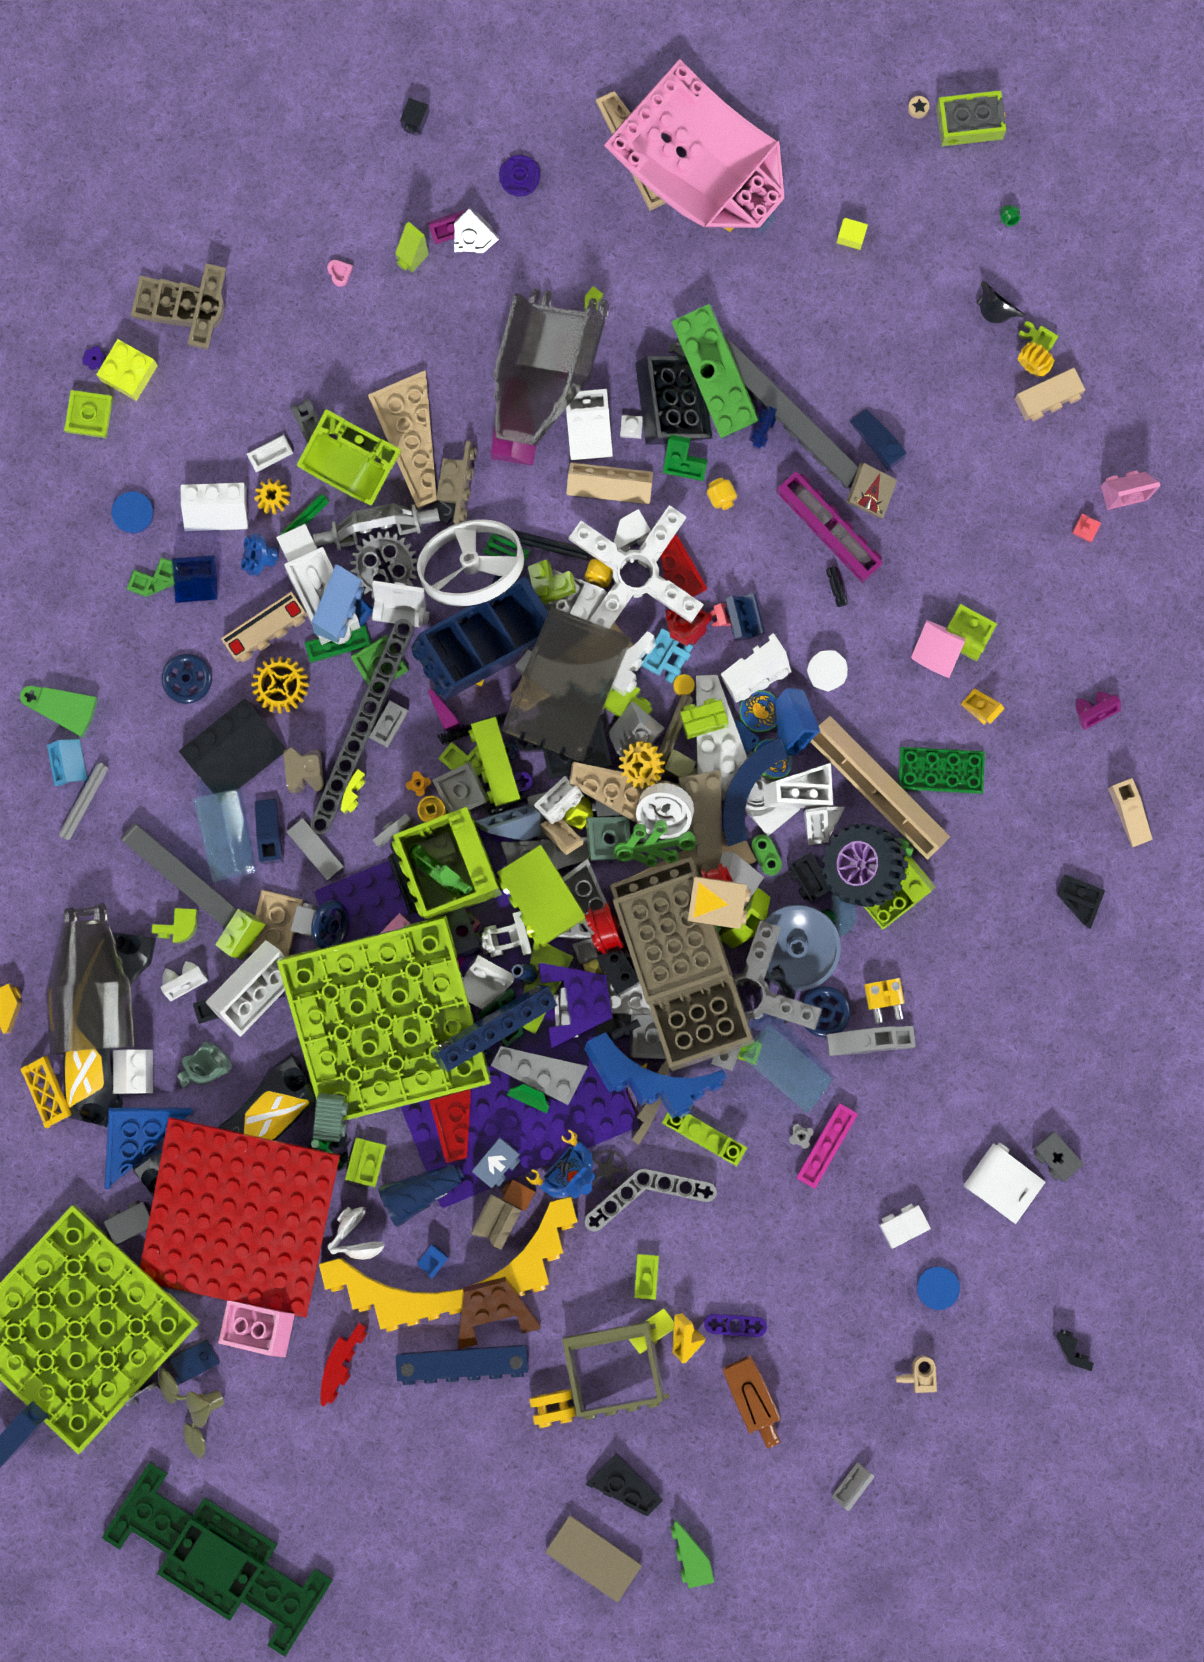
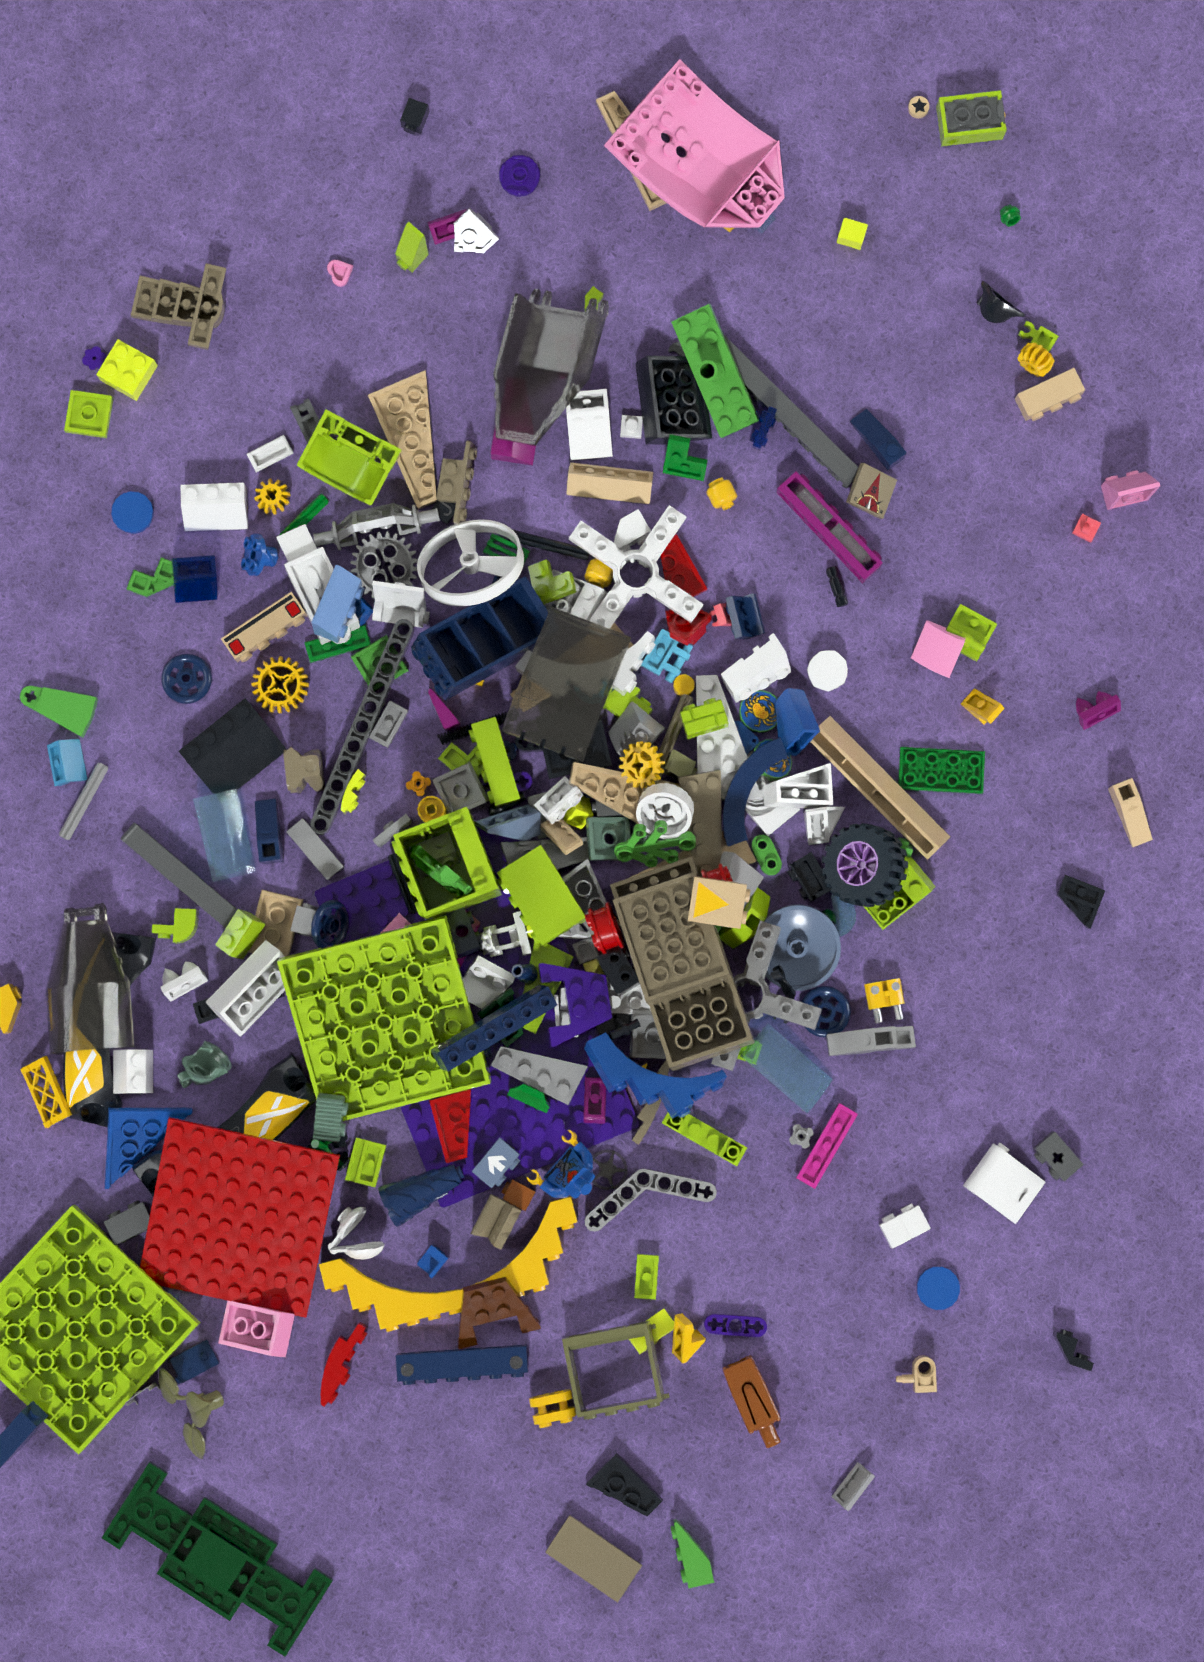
(594, 1100): none -> magenta slope

